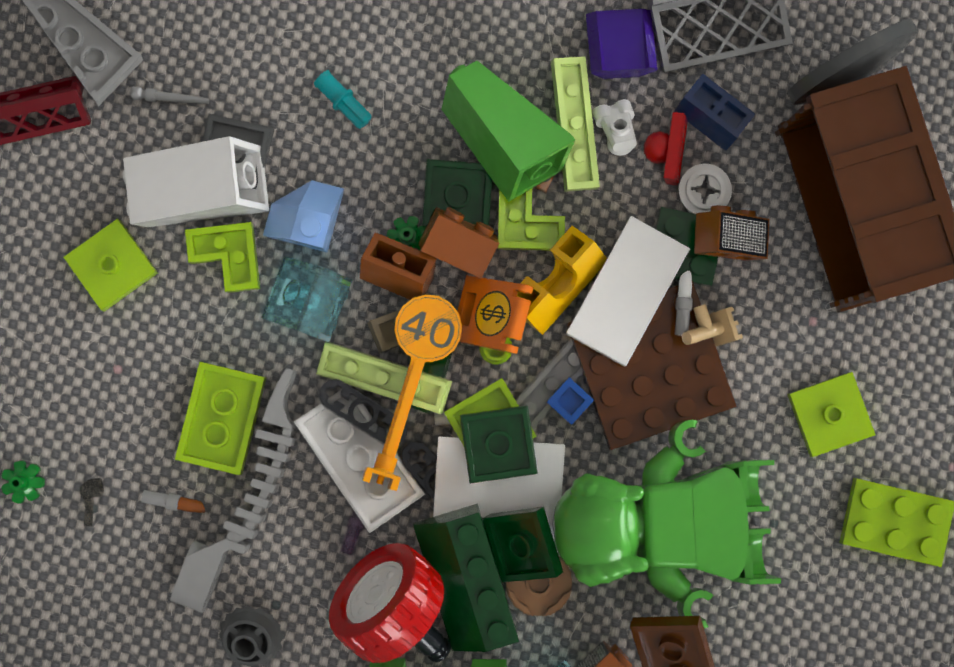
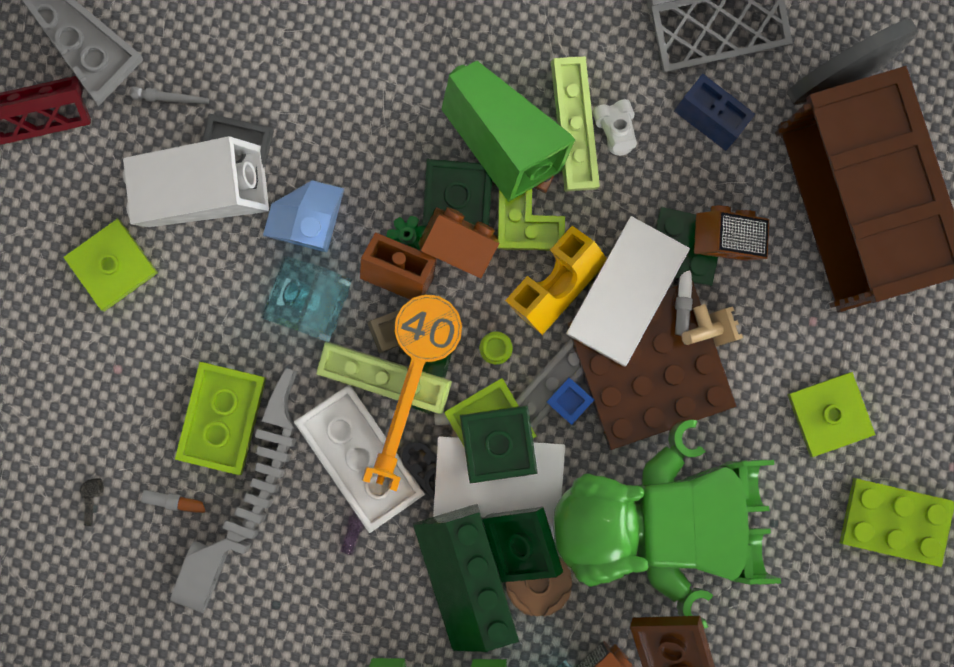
(22, 482): green plant -> none
(233, 246): lime plate -> none
(250, 636): dark grey piece -> none
(342, 99): teal axle -> none
(346, 391): black beam -> none
(390, 606): red wheel -> none
(493, 313): orange container -> none
(621, 43): dark purple slope -> none
(668, 149): red tile -> none
(694, 178): white gear -> none

